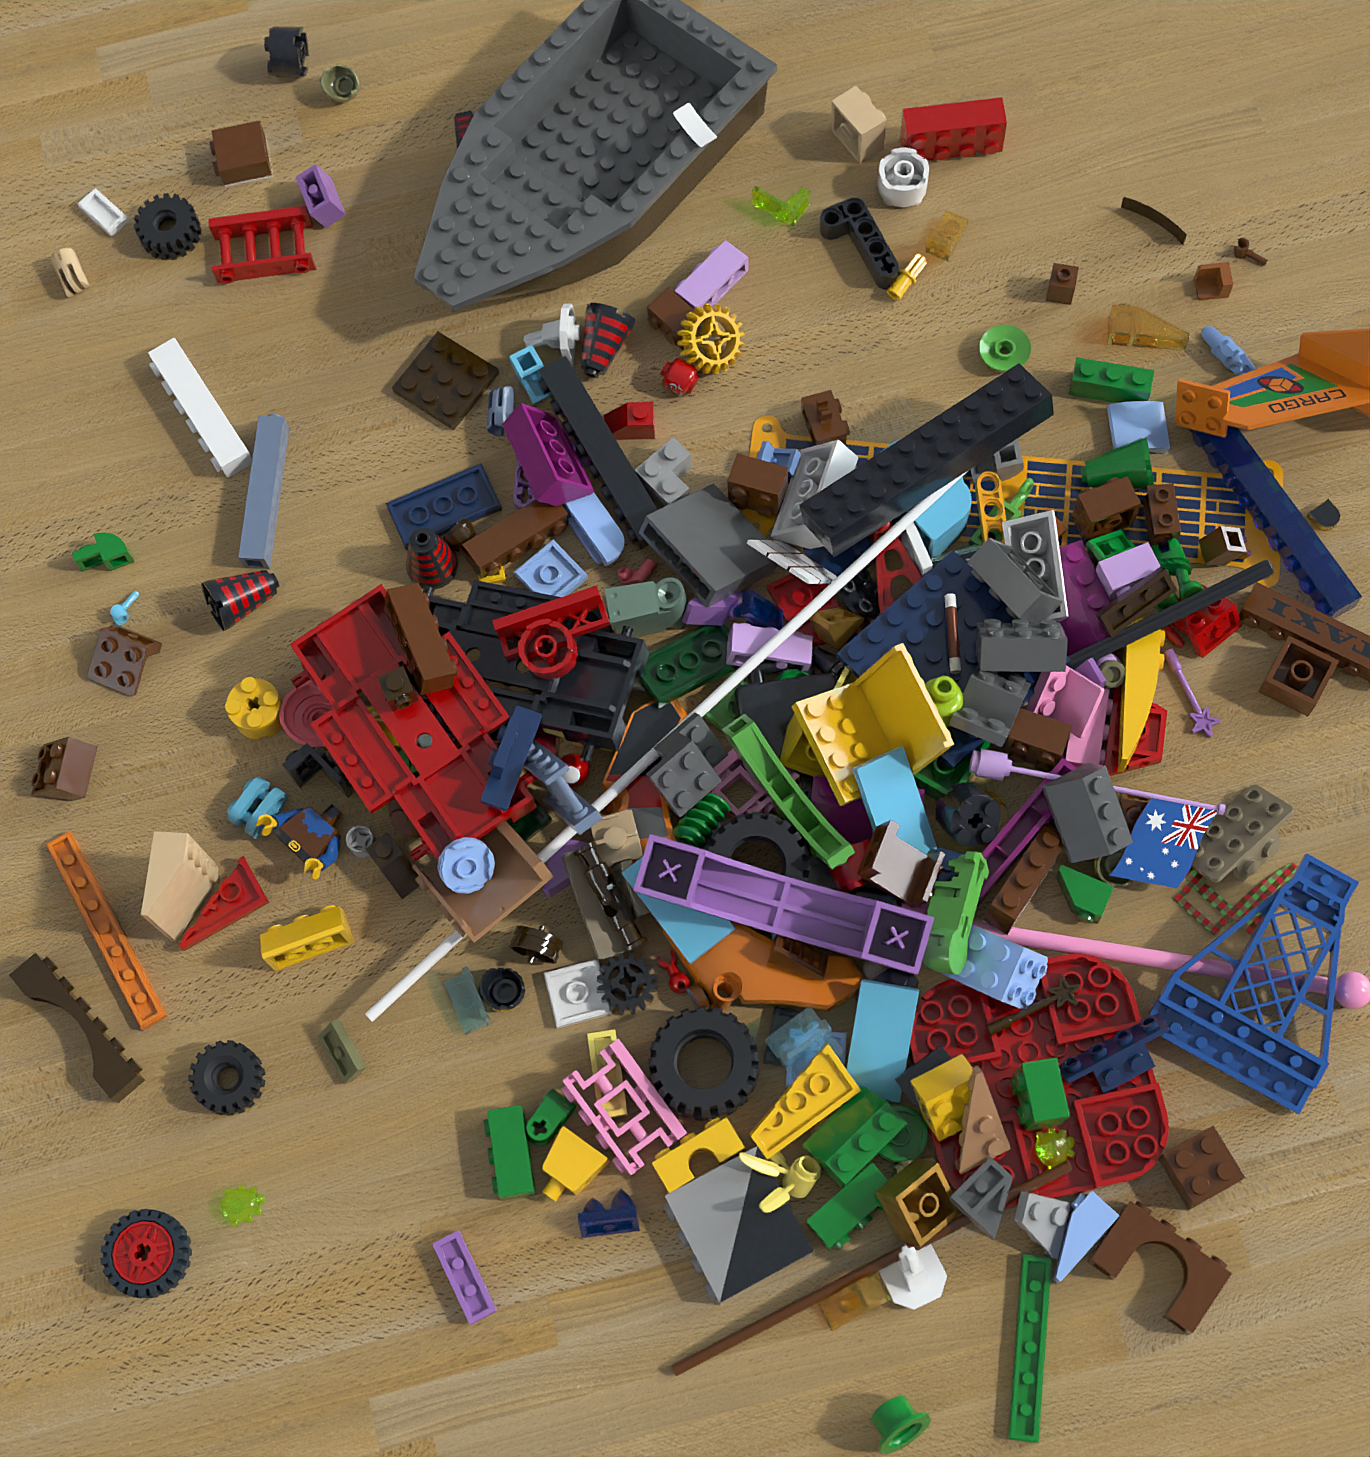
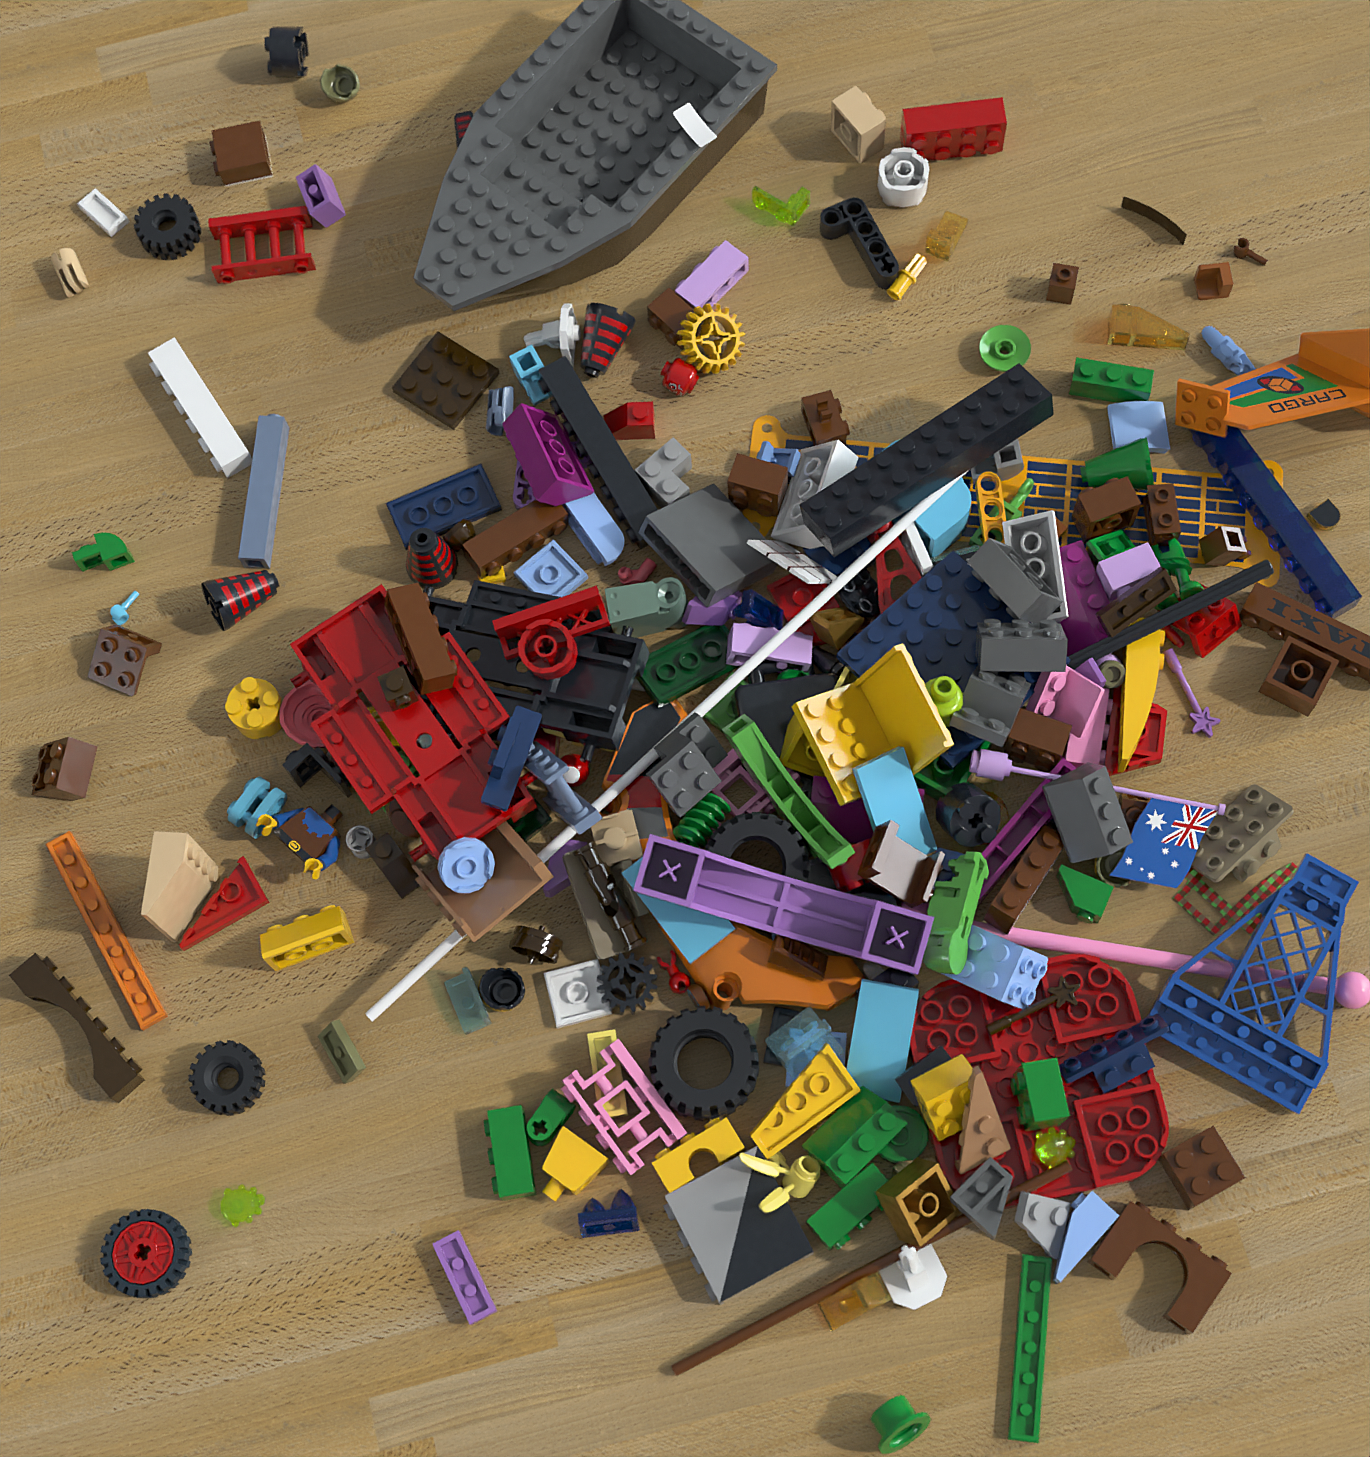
(952, 633): copper bar -> none

